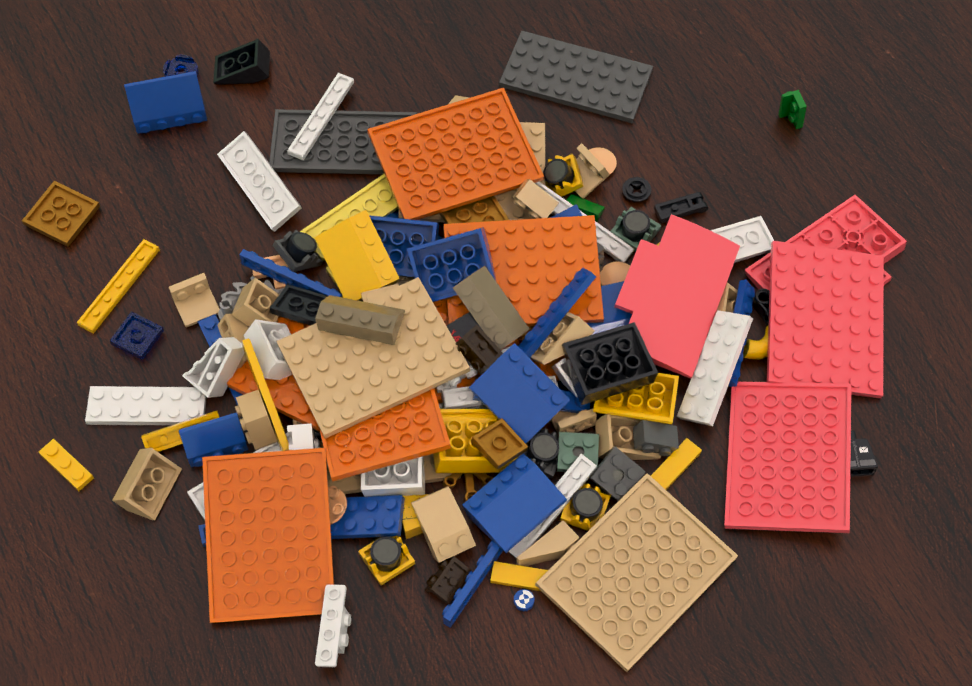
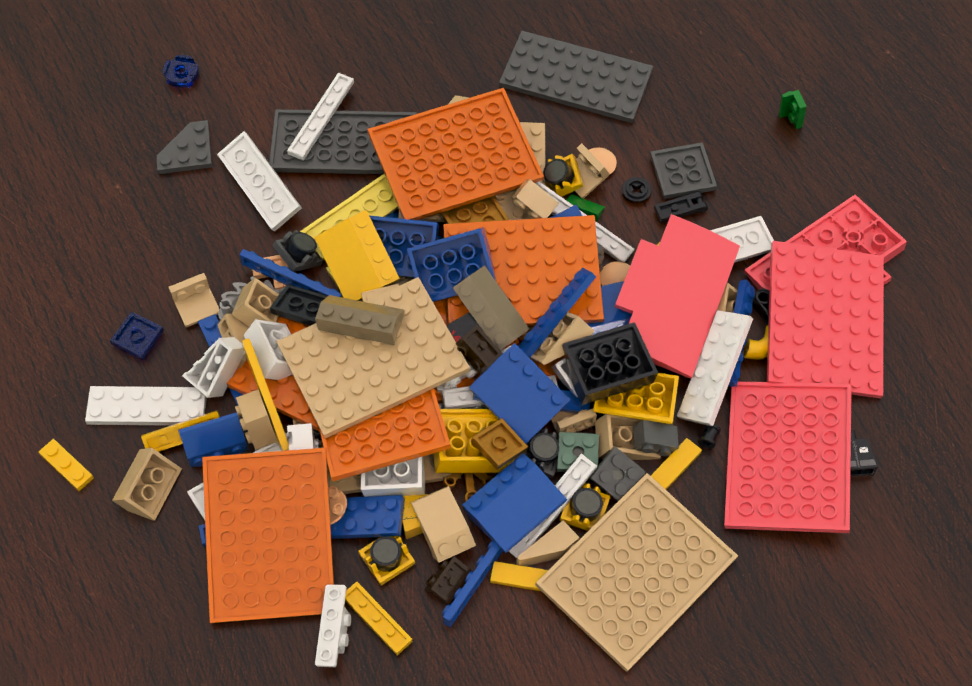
(61, 213): pearl gold plate -> none
(118, 286): yellow tile -> none
(166, 102): blue slope -> none
(187, 150): none -> dark grey plate
(243, 64): black slope -> none
(377, 618): none -> yellow plate
(524, 600): blue tile -> none
(635, 226): piece -> none
(683, 170): none -> dark grey plate
(709, 436): none -> black bush

